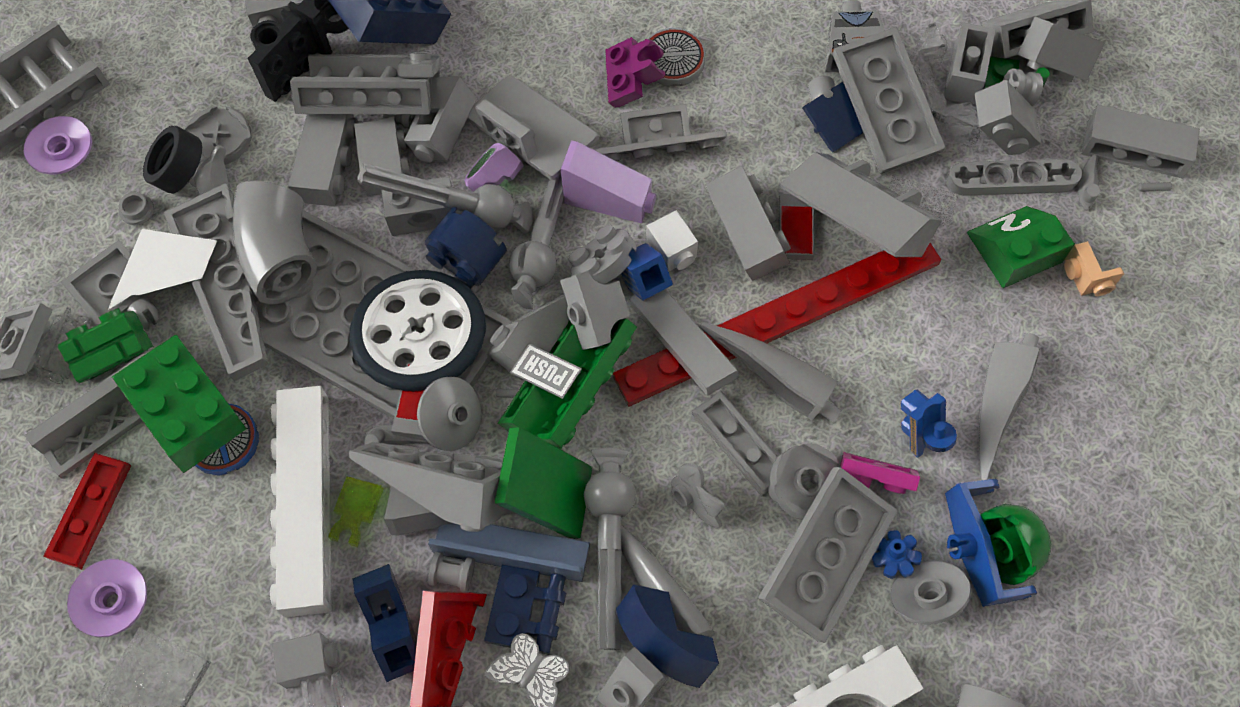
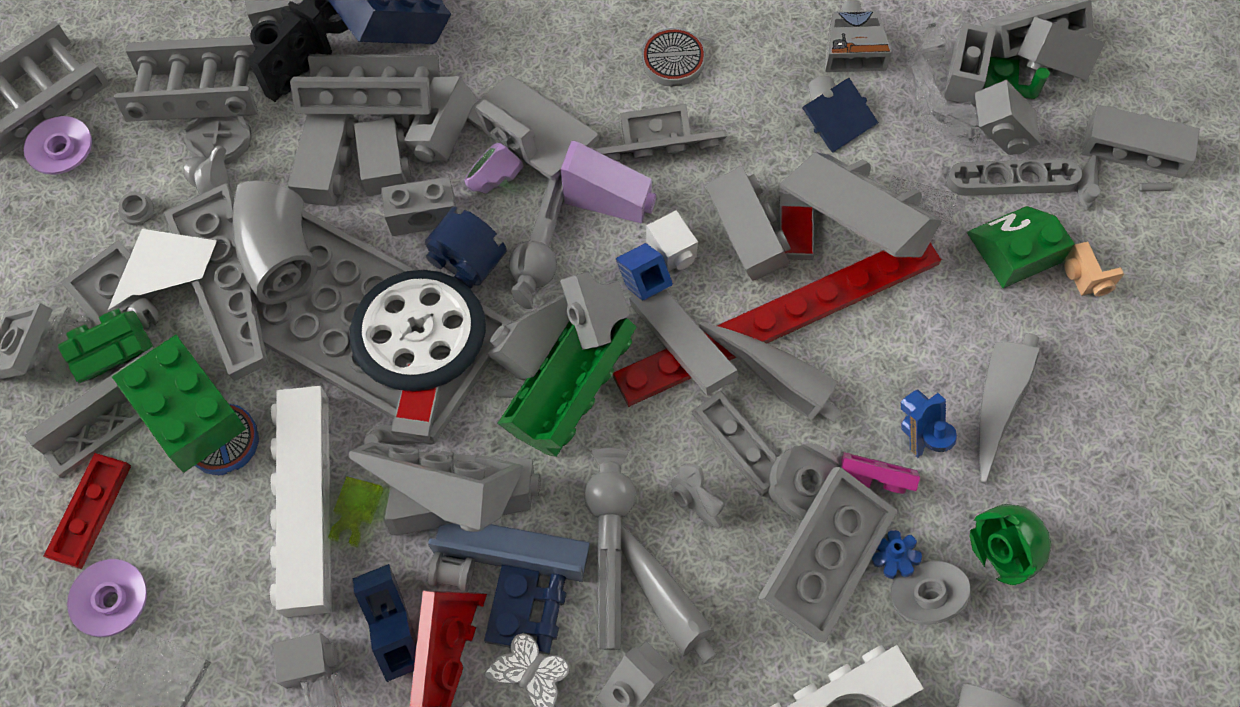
(172, 159): black tyre -> none
(182, 57): none -> light grey fence
(420, 65): light grey plate -> none
(438, 409): light grey dish -> none
(487, 202): light grey piece -> none
(543, 483): green tile -> none
(545, 370): sticker -> none
(604, 255): light grey plate -> none
(630, 66): magenta plate -> none
(651, 628): dark blue brick -> none
(888, 100): light grey plate -> none
(976, 546): blue piece -> none
(1028, 85): light grey wheel -> none

